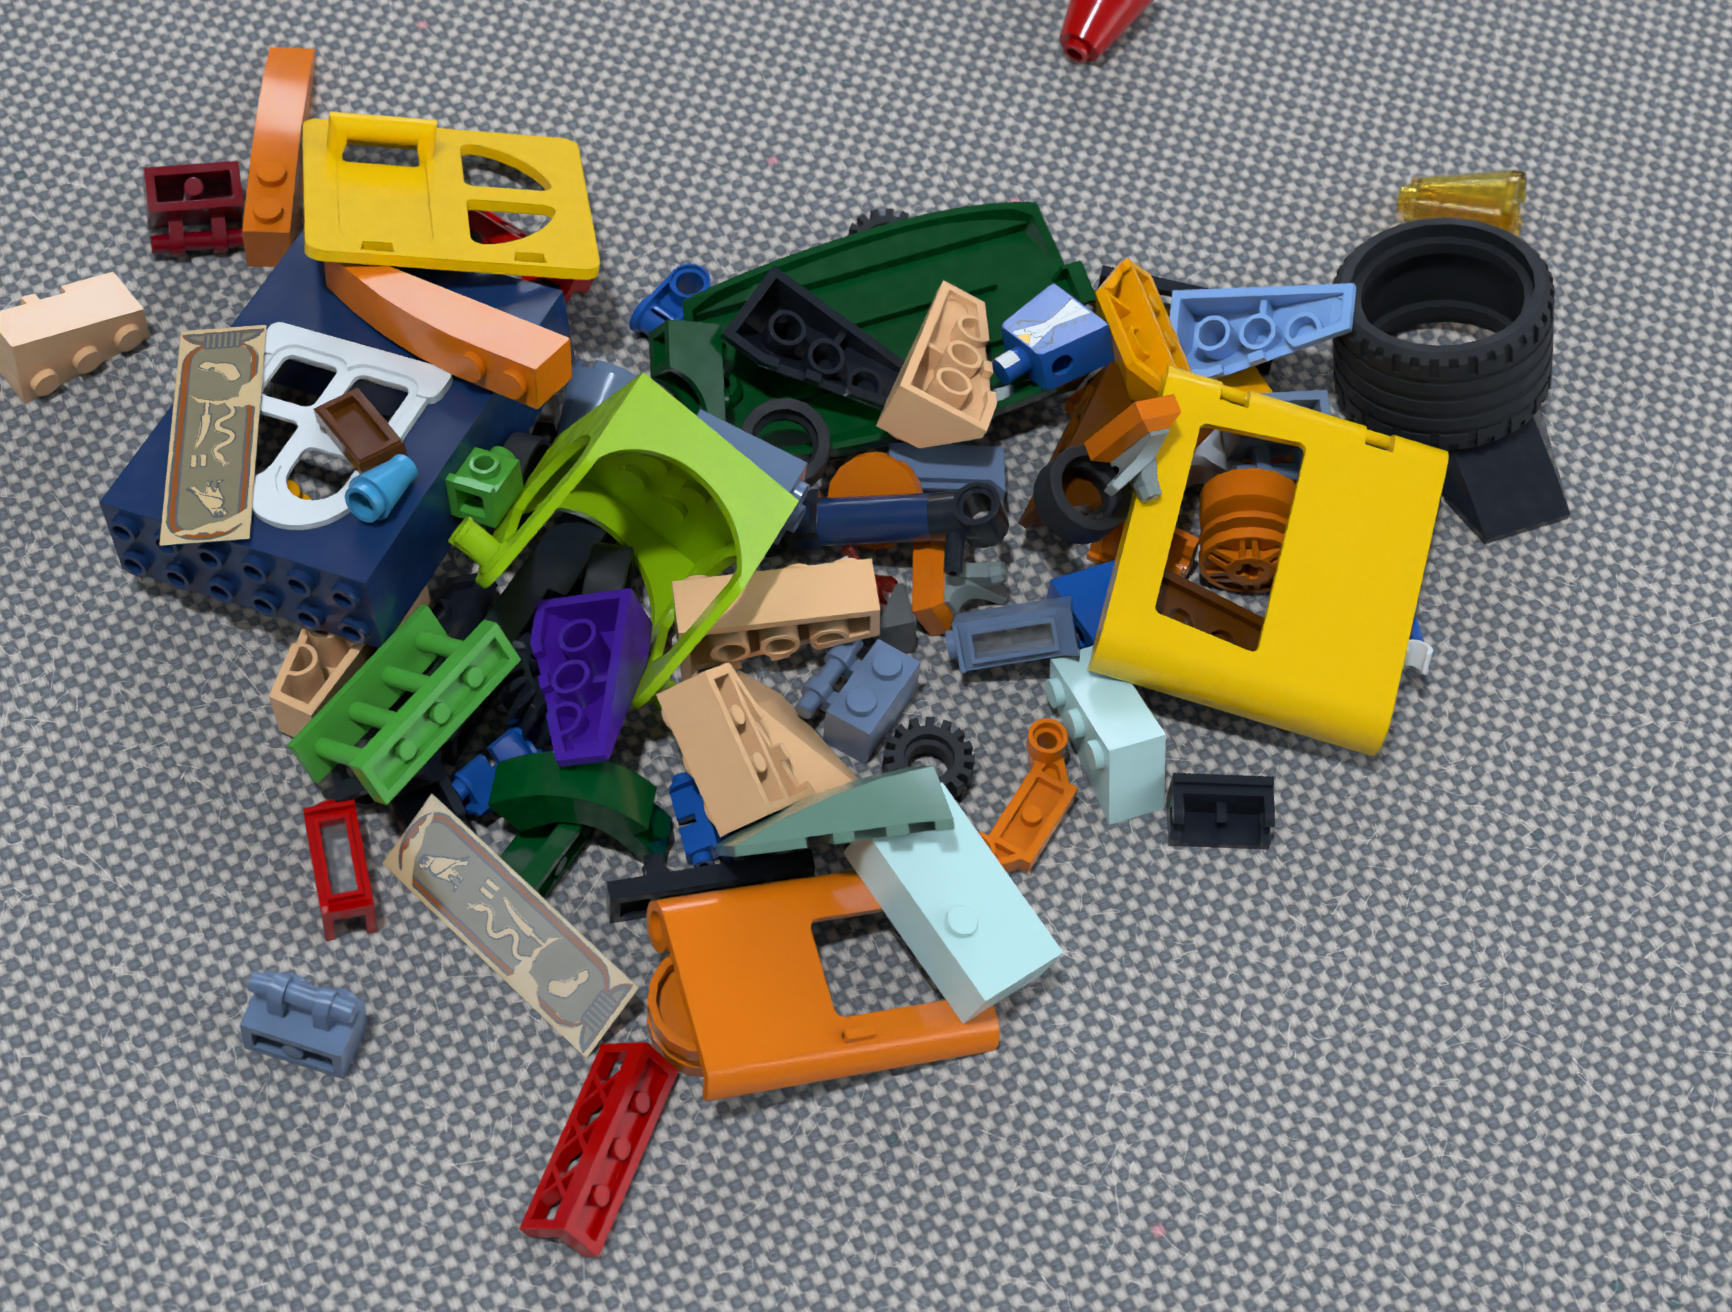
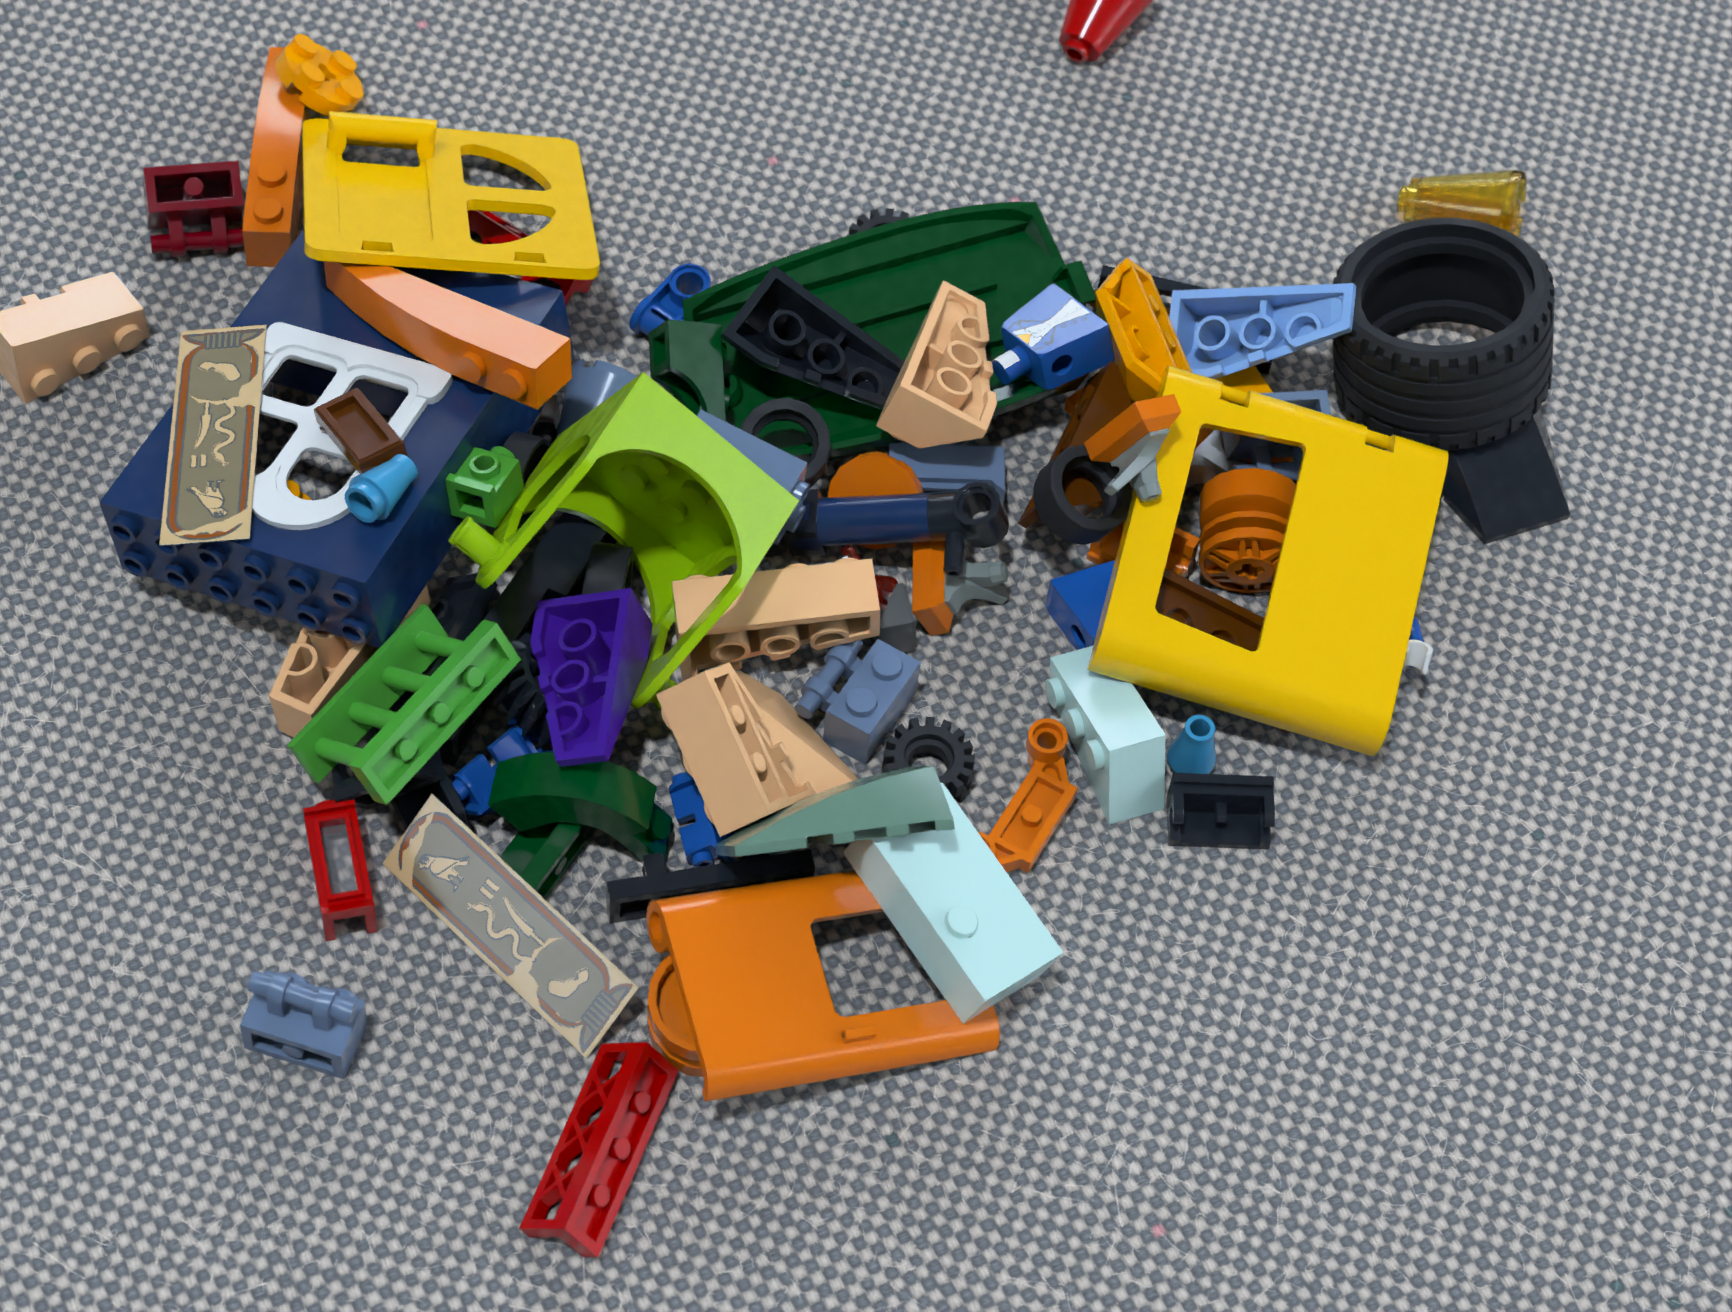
(321, 75): none -> light orange plate
(1013, 634): sand blue window -> none
(1194, 747): none -> dark azure cone

